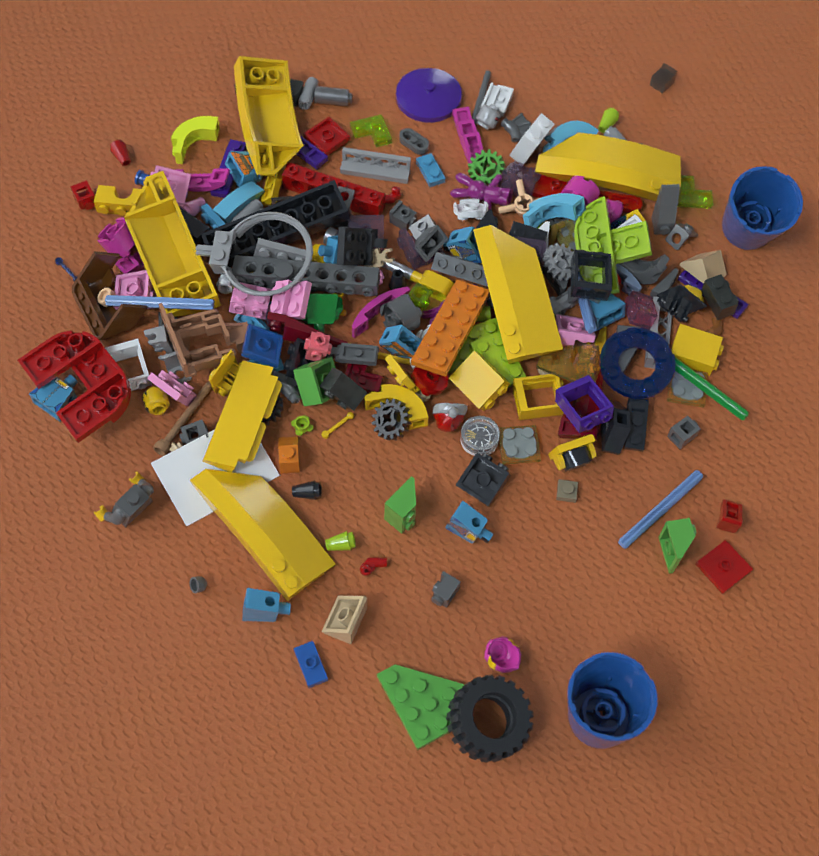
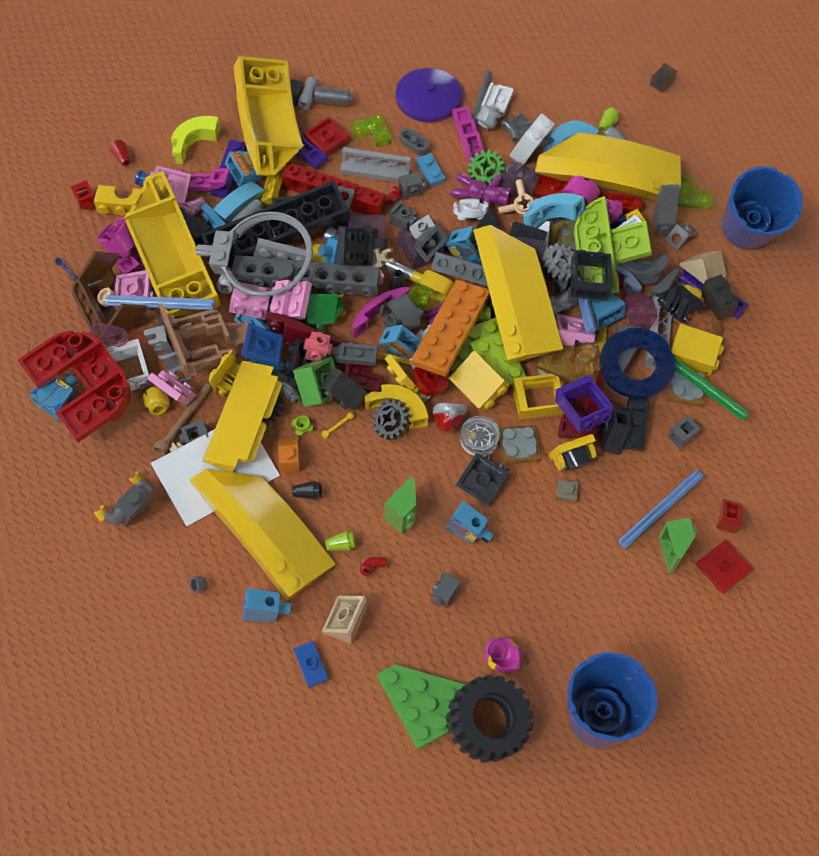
(110, 334): none -> clear pink plate
(411, 185): none -> dark grey brick

